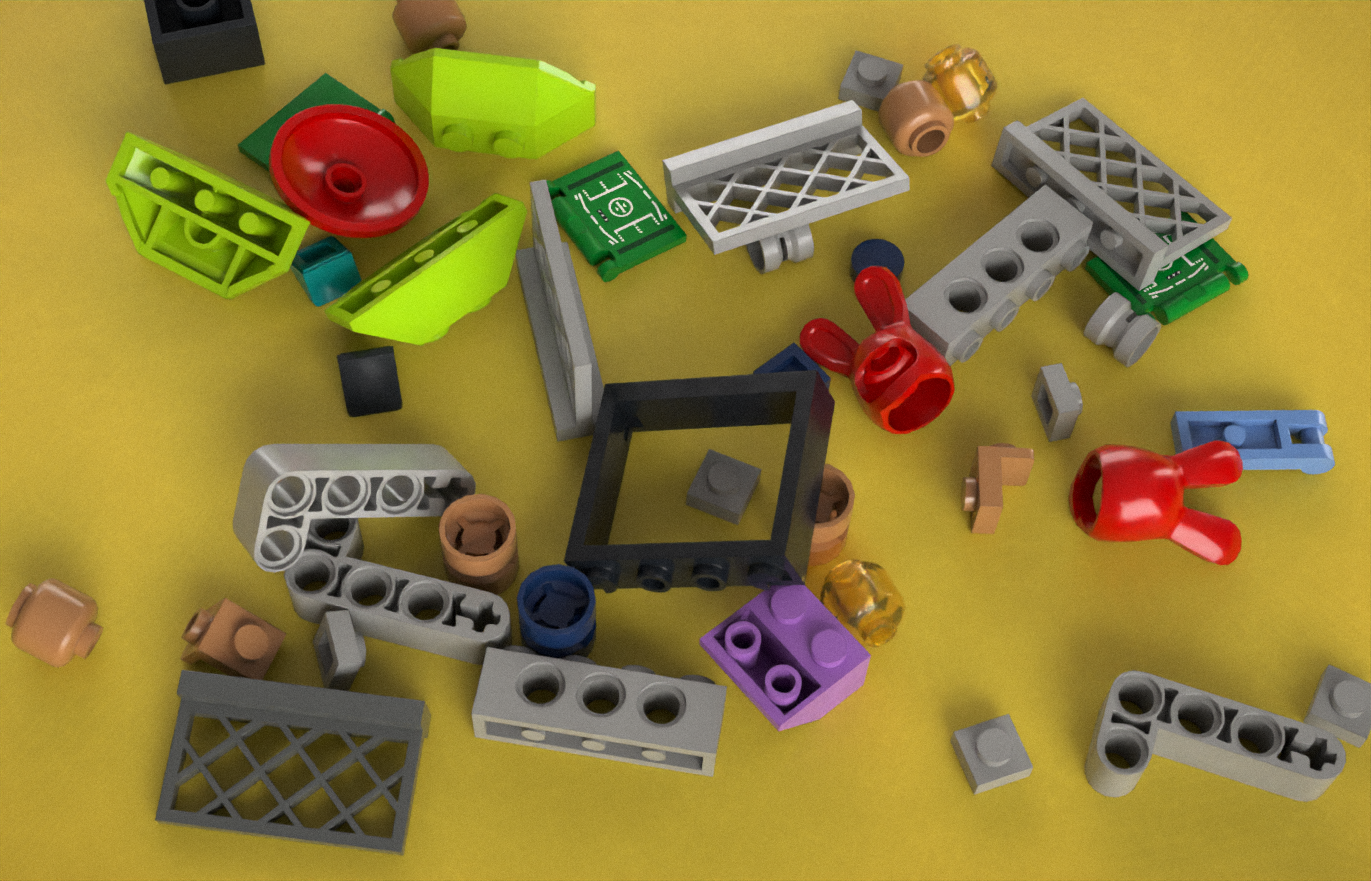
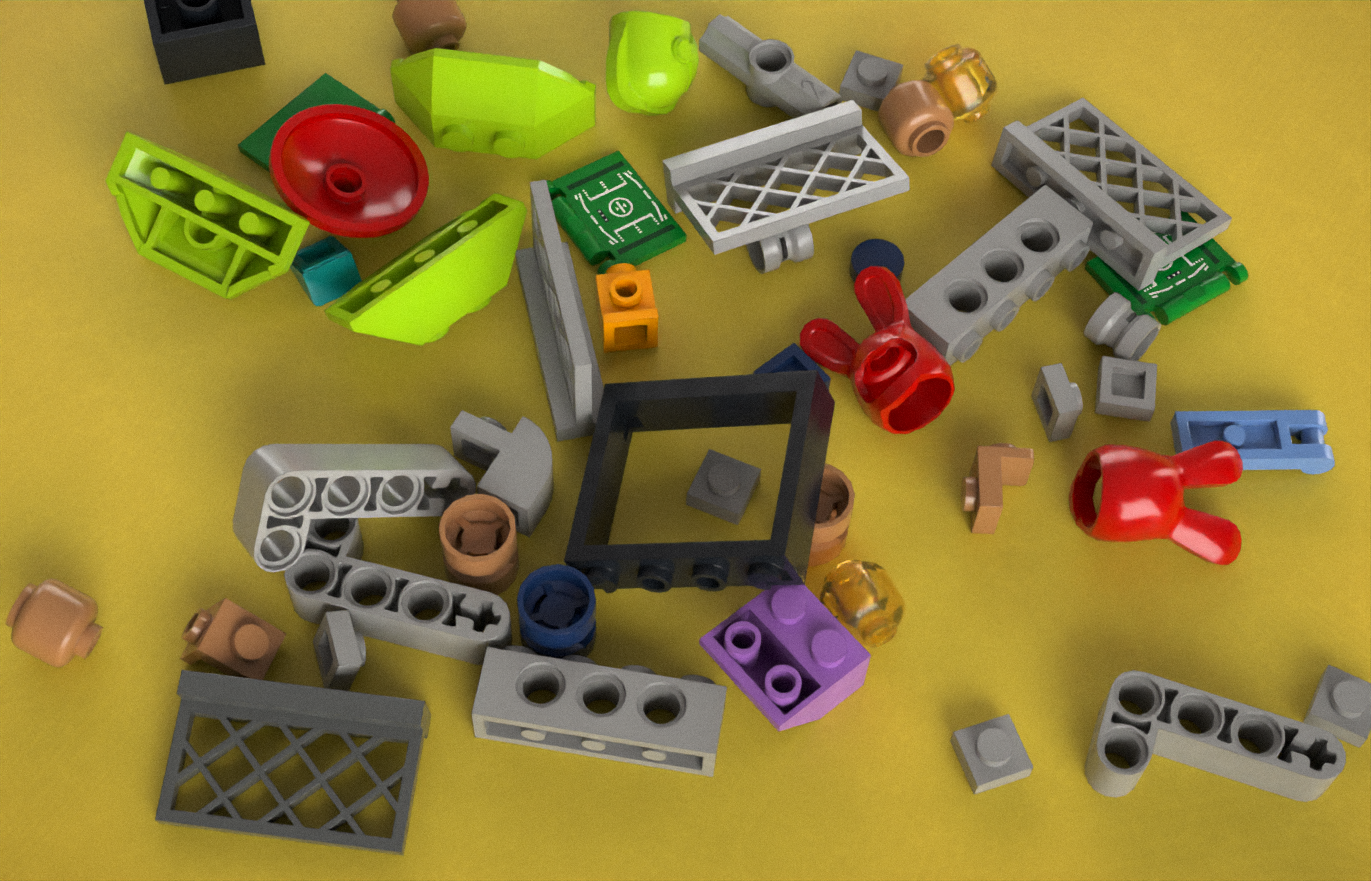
(370, 381): black slope -> none
(515, 464): none -> light grey brick
(626, 309): none -> light orange brick
(649, 61): none -> lime helmet
(765, 68): none -> light grey piece
(1126, 388): none -> light grey plate

